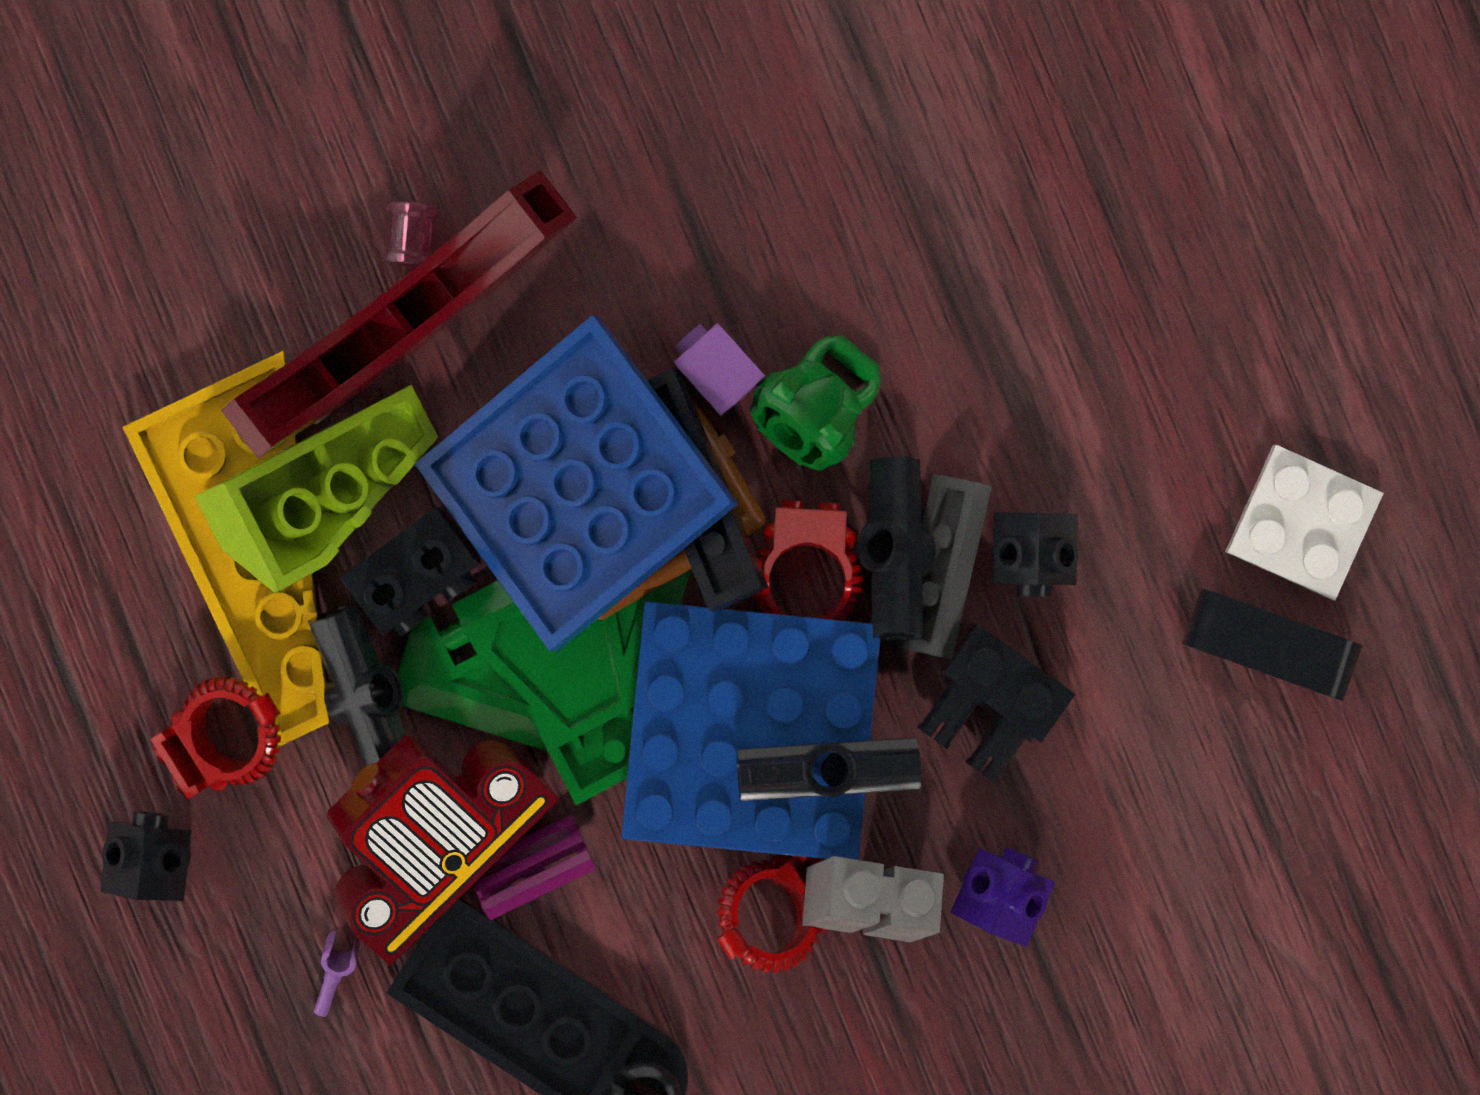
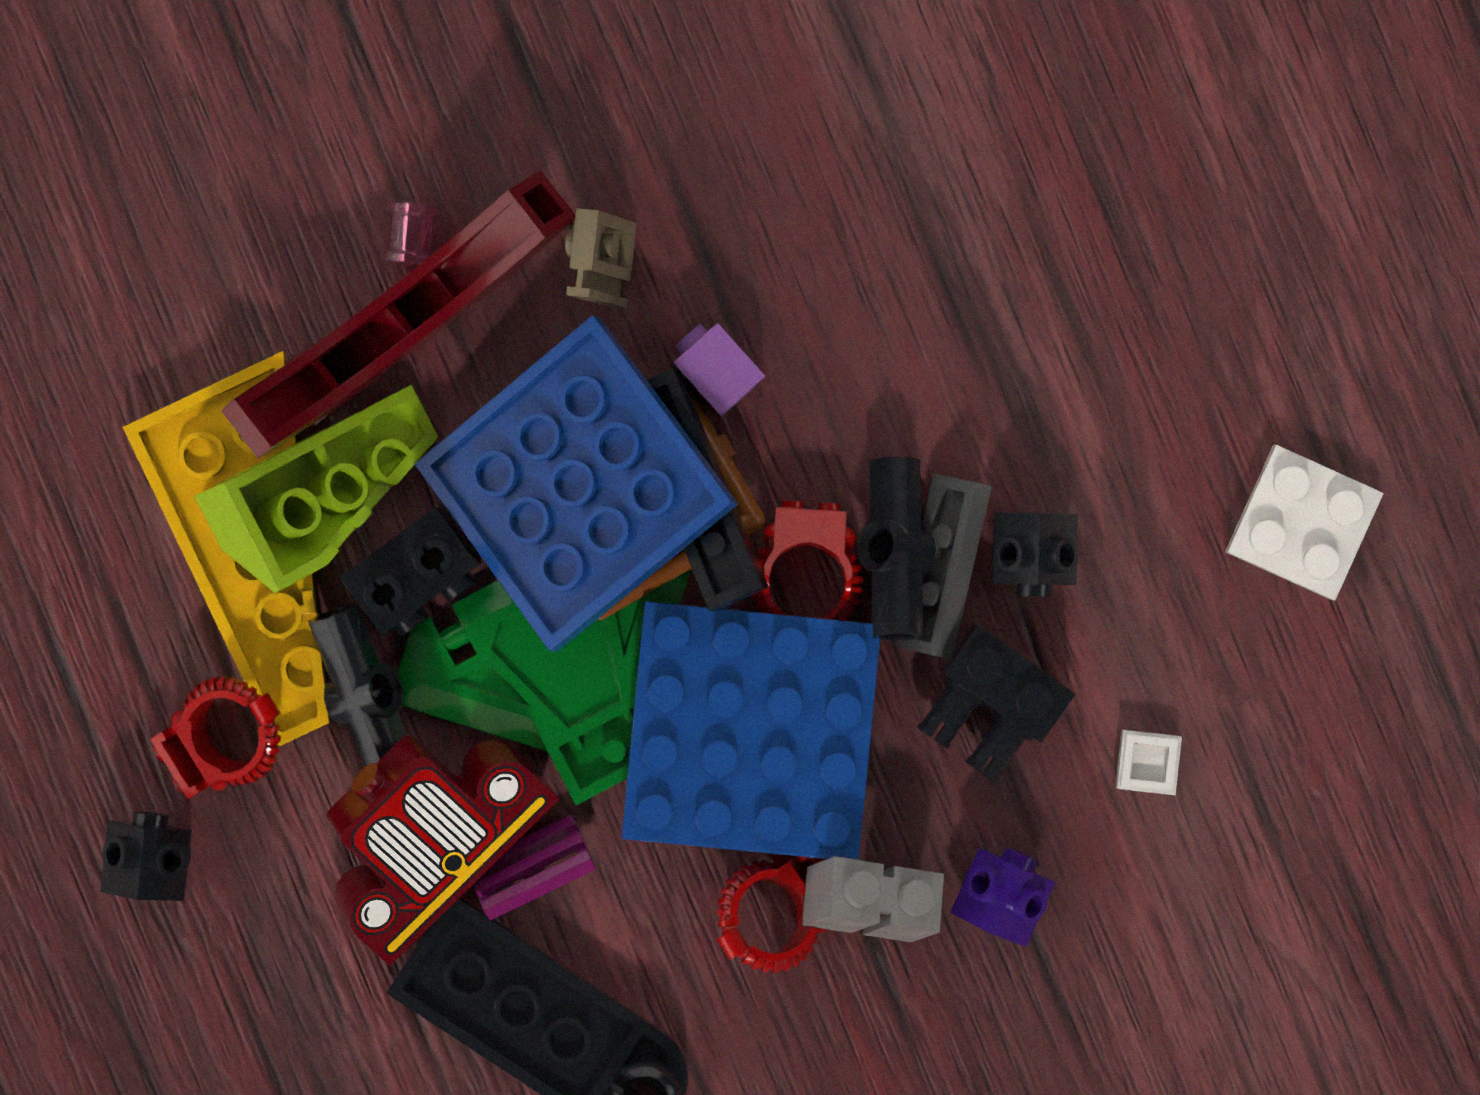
(336, 966): medium lavender hand -> none
(602, 254): none -> dark tan plate
(812, 409): green piece -> none
(868, 765): black piece -> none
(1148, 762): none -> white tile
(1272, 644): black beam -> none

